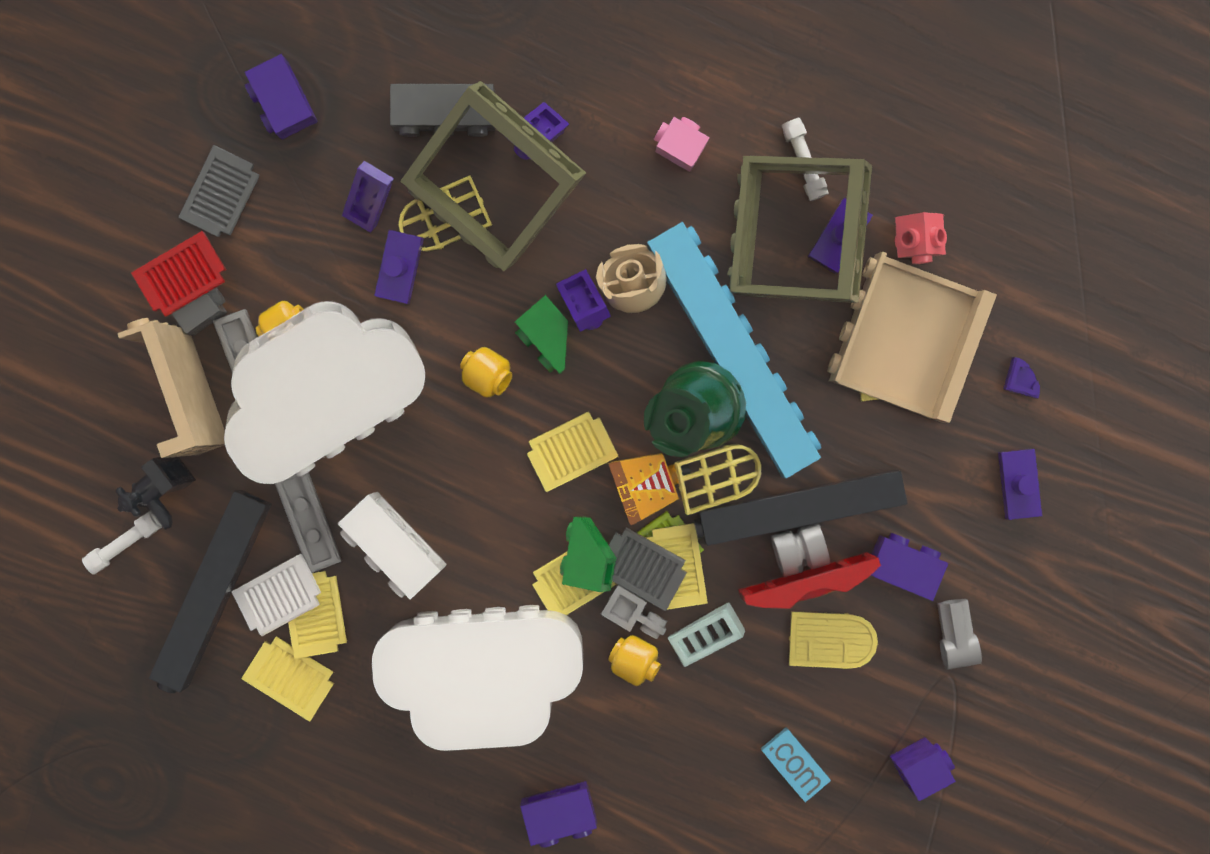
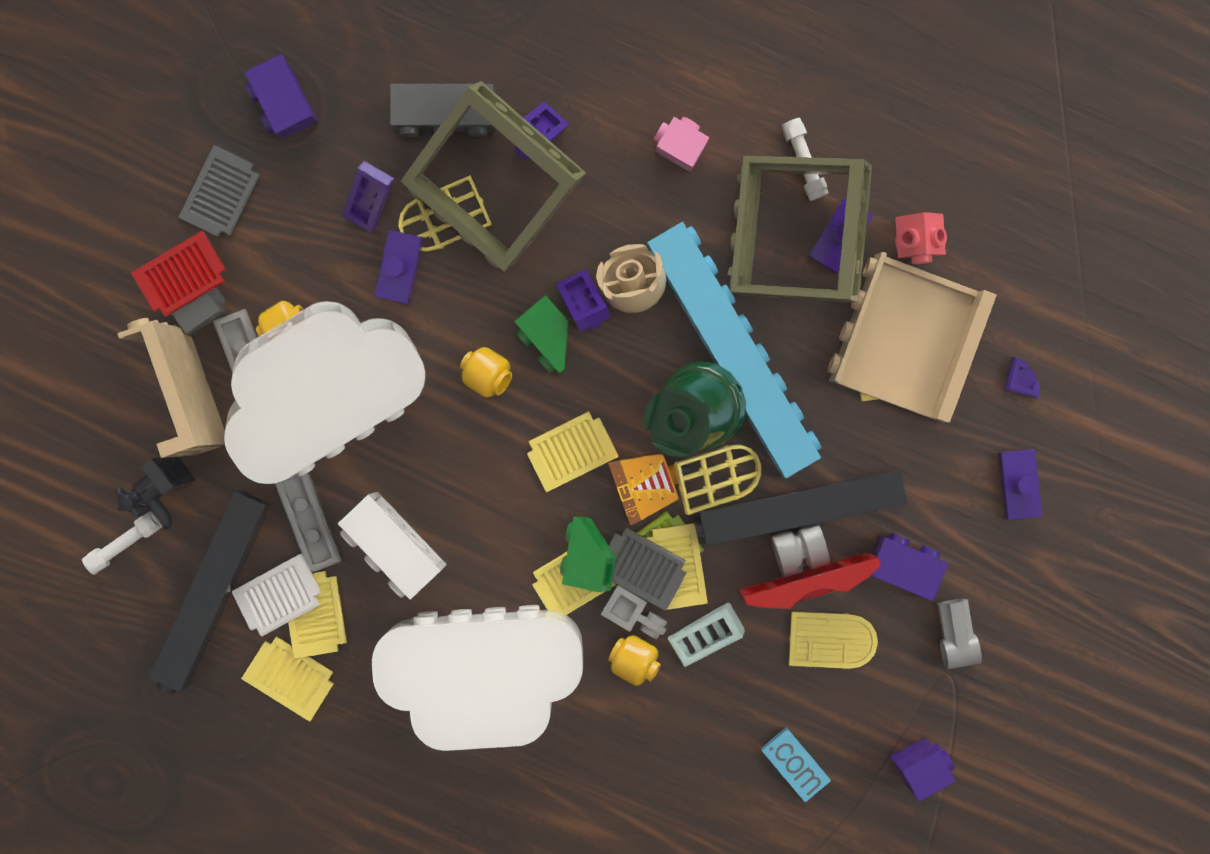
(559, 814): dark purple brick -> none

